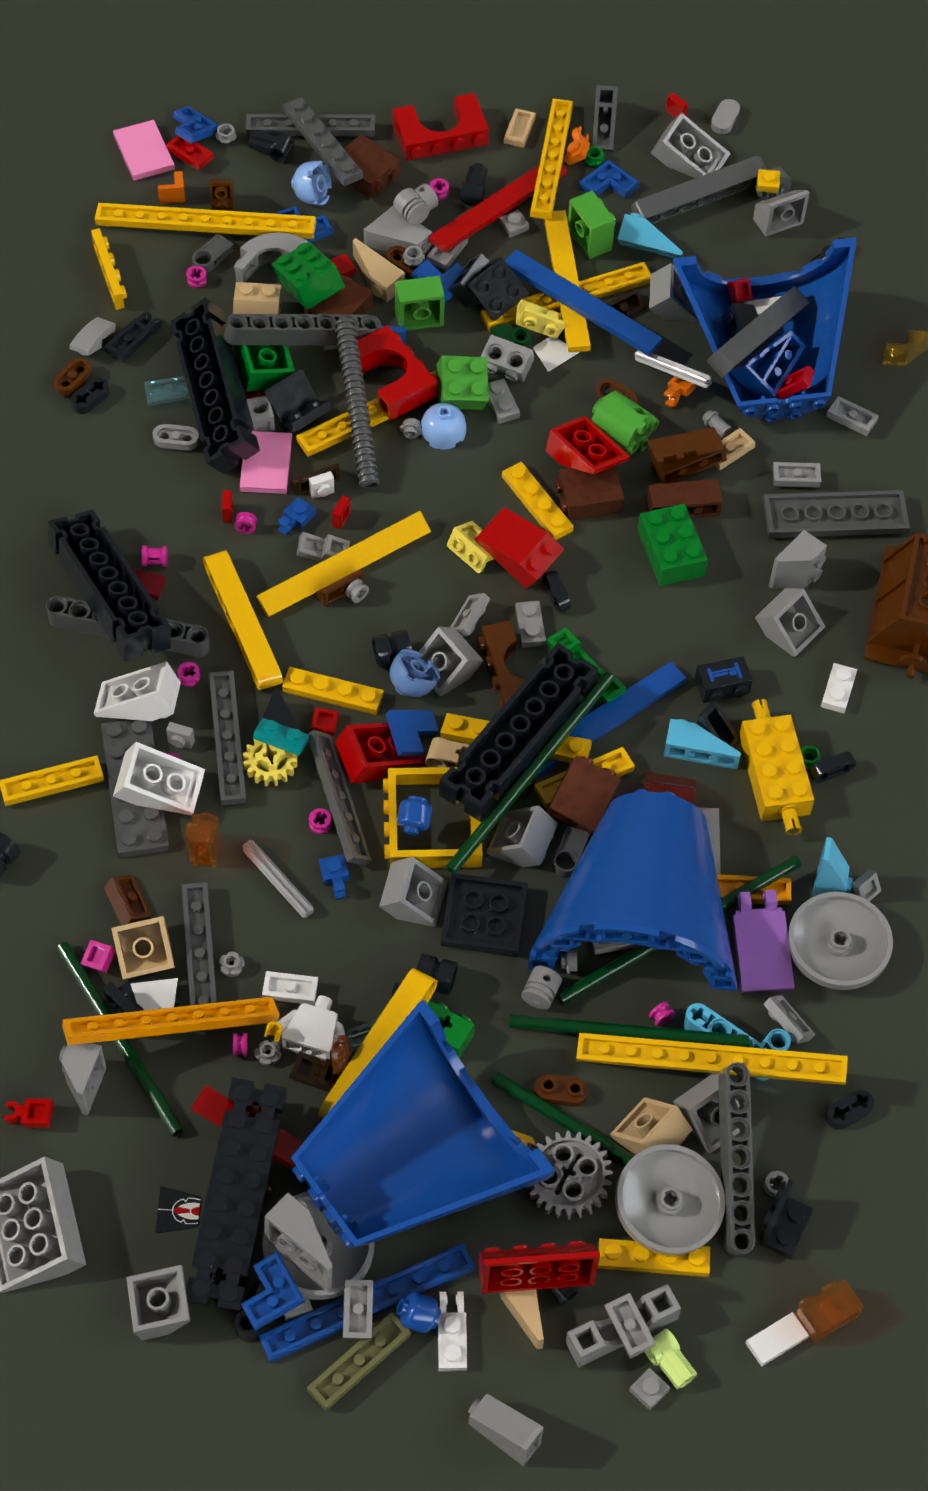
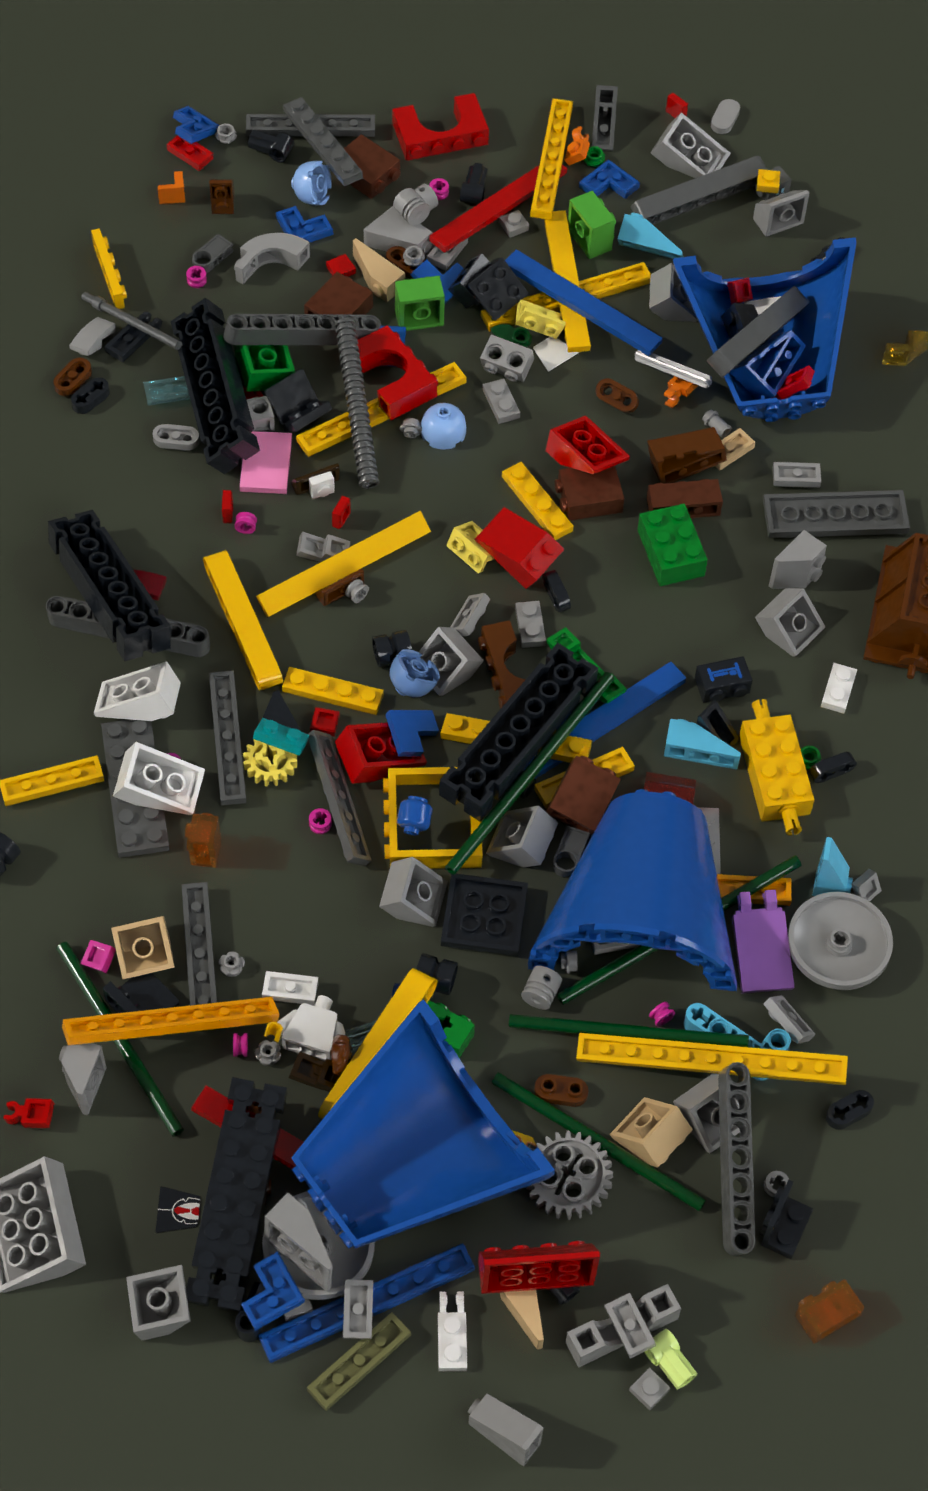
(102, 305): none -> dark grey bar
(127, 900): reddish brown slope -> none
(143, 150): bright pink tile -> none
(155, 556): dark pink bush -> none
(155, 994): white sticker -> none
(180, 735): light grey plate -> none
(188, 667): dark pink bush -> none
(203, 220): yellow plate -> none
(257, 298): tan slope -> none
(277, 878): light grey axle -> none
(296, 514): blue plate -> none
(308, 275): green brick -> none
(334, 872): blue plate -> none
(419, 1312): blue head -> none
(444, 753): tan piece -> none
(463, 381): bright green brick -> none
(519, 128): tan tile -> none
(624, 421): bright green cylinder -> none
(629, 303): dark brown slope -> none
(631, 1256): yellow plate -> none
(670, 1199): light grey dish -> none
(777, 1339): white tile -> none
(852, 416): light grey plate -> none

